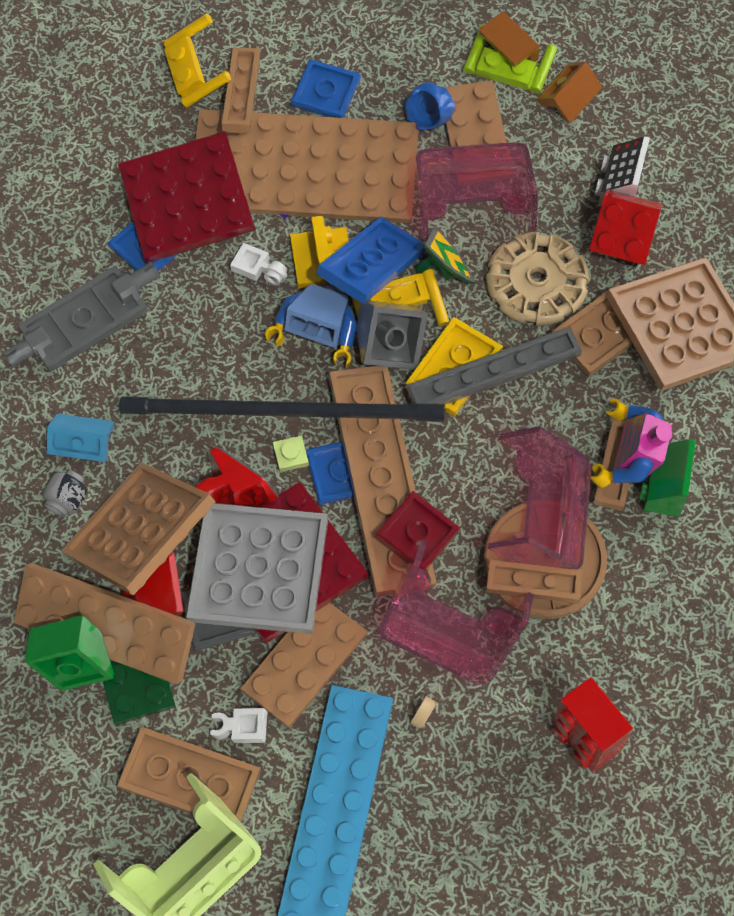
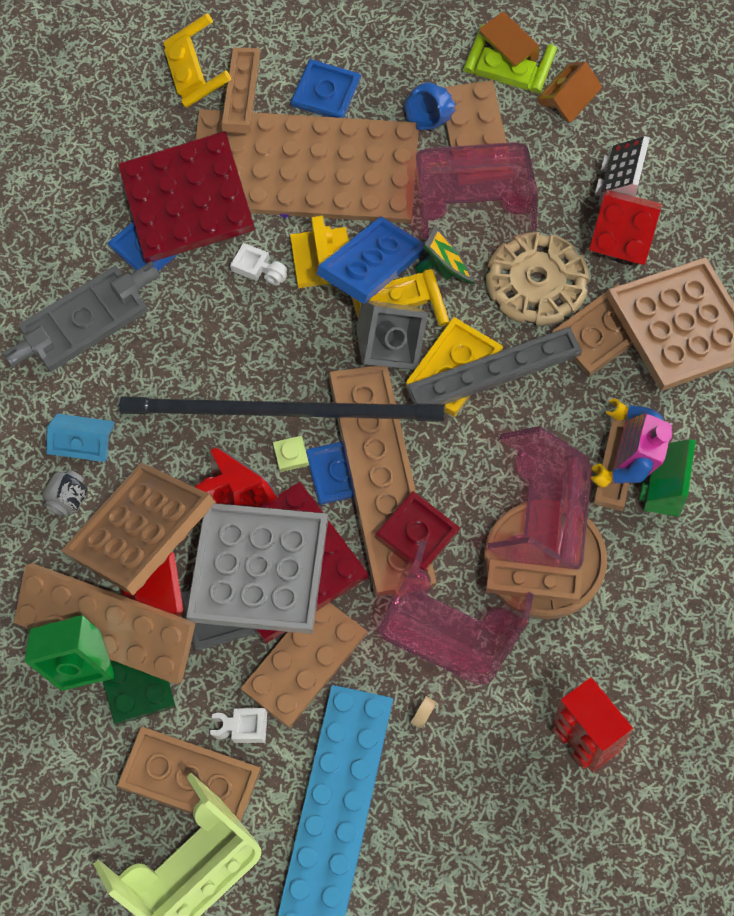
(319, 316): medium blue torso -> none

